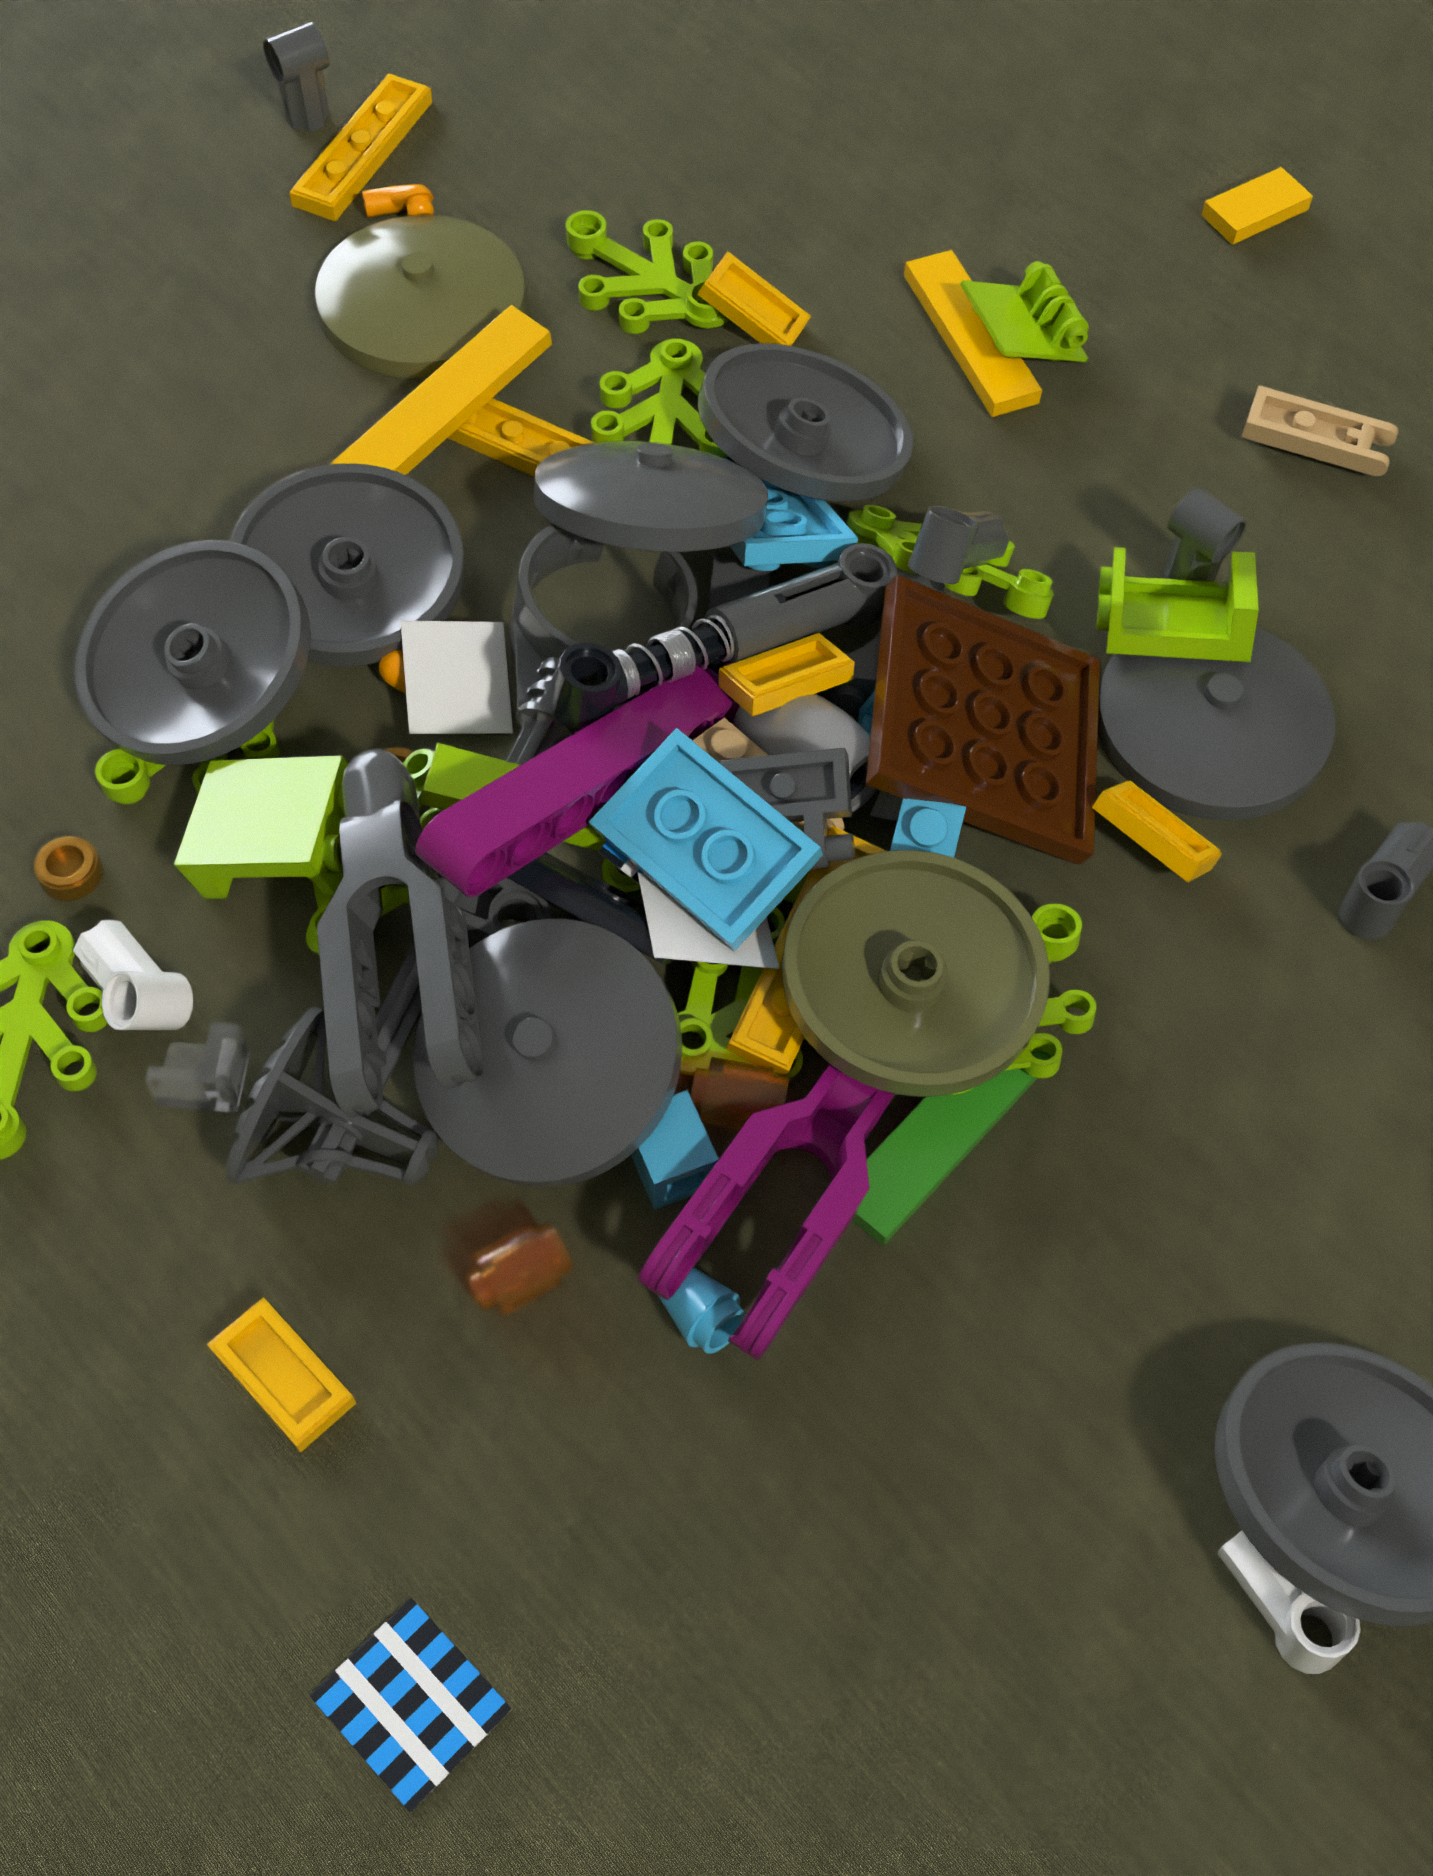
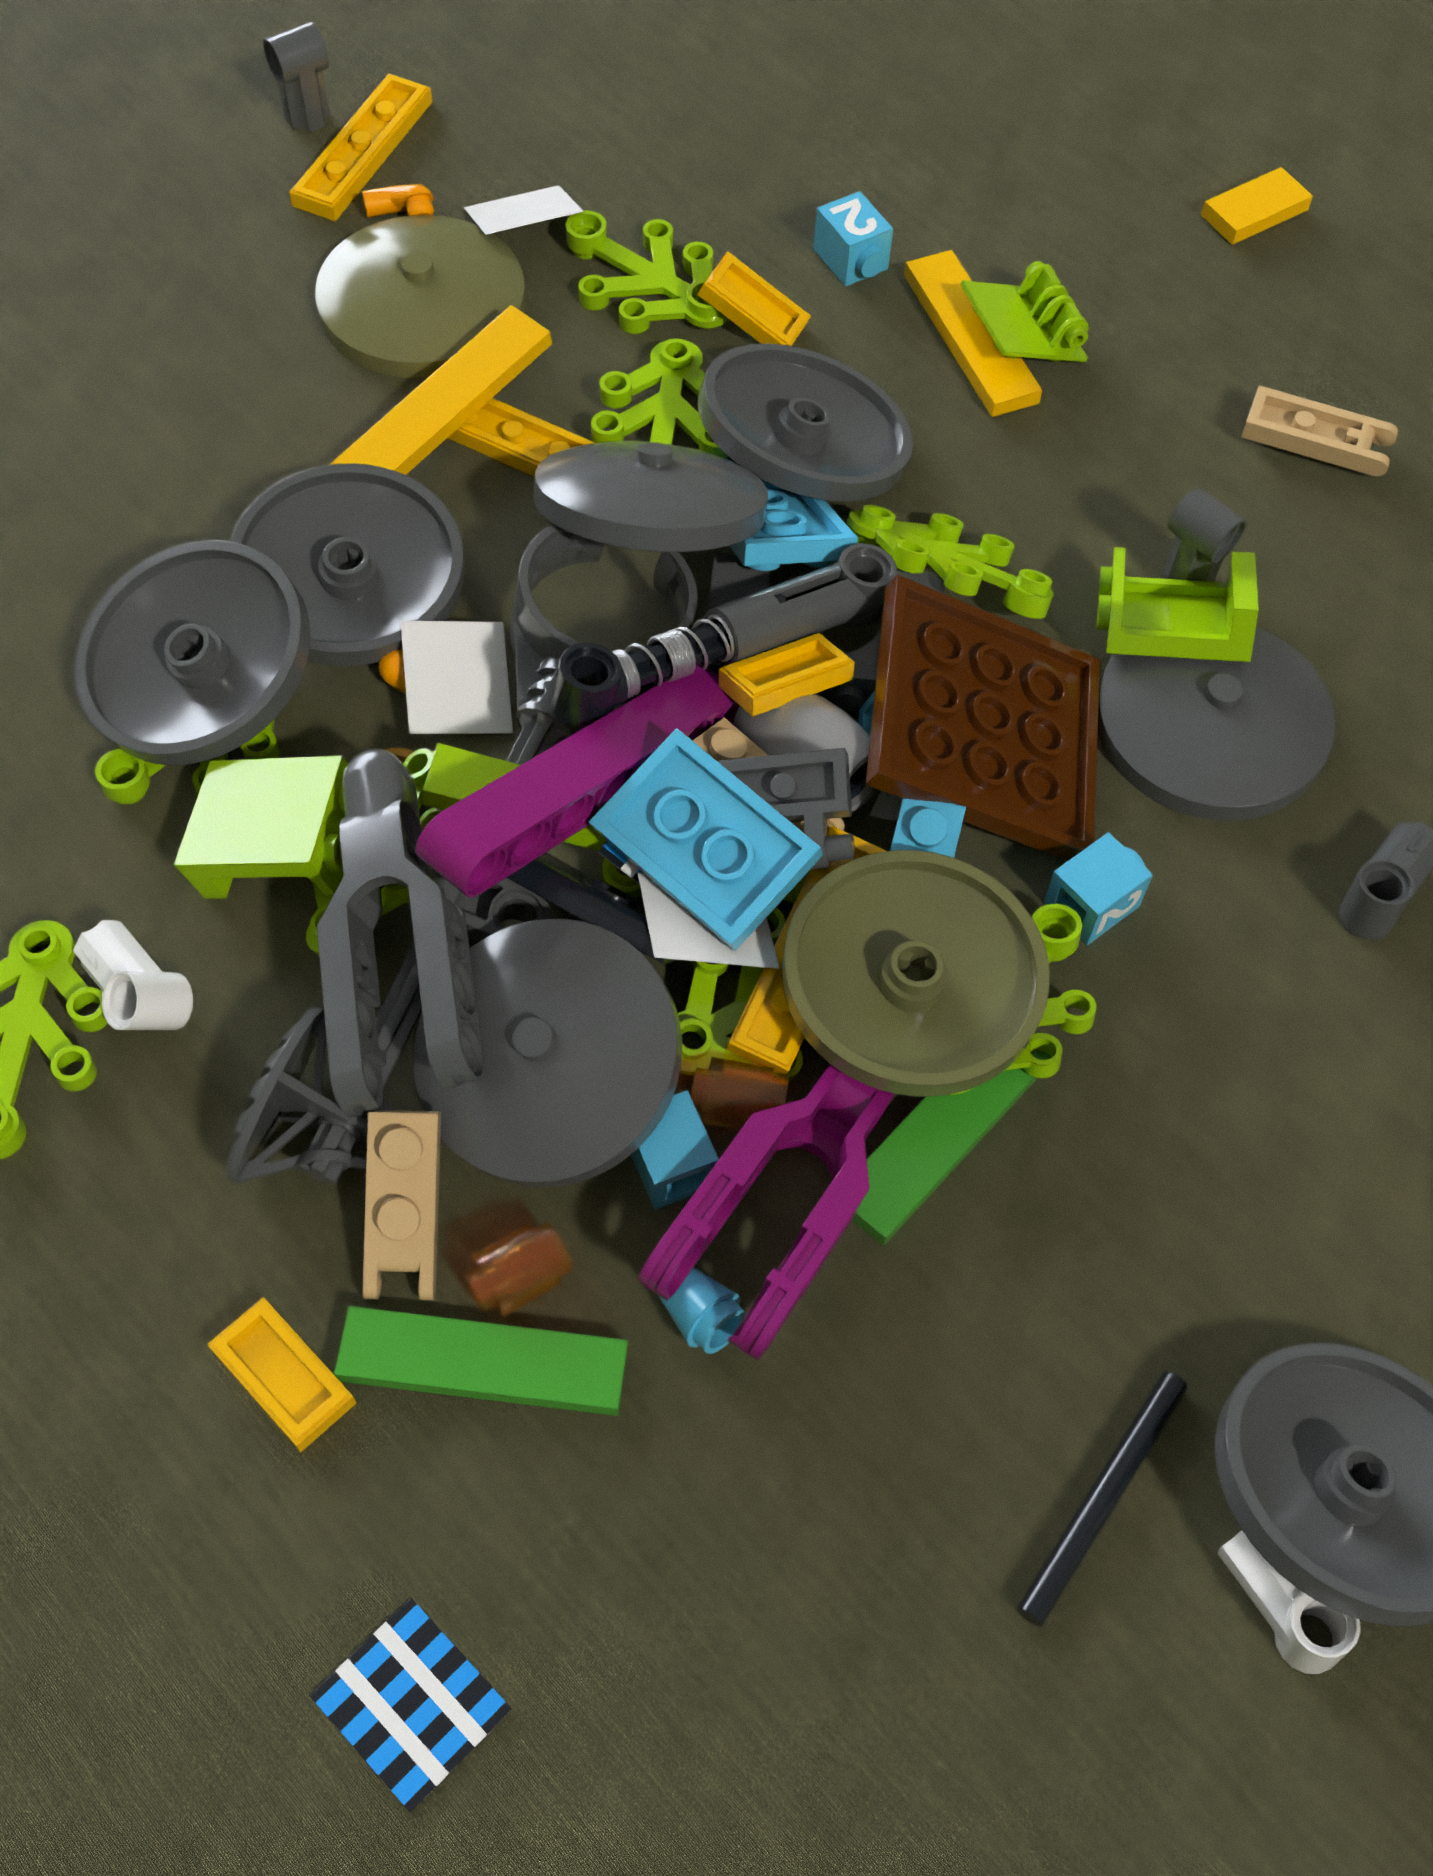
(68, 868): pearl gold tile -> none
(203, 1074): clear panel -> none
(402, 1198): none -> tan hinge
(482, 1360): none -> bright green tile
(522, 209): none -> white sticker
(852, 238): none -> medium azure brick
(956, 542): dark grey piece -> none
(1100, 885): none -> medium azure brick
(1101, 1499): none -> black bar
(1157, 830): yellow tile -> none

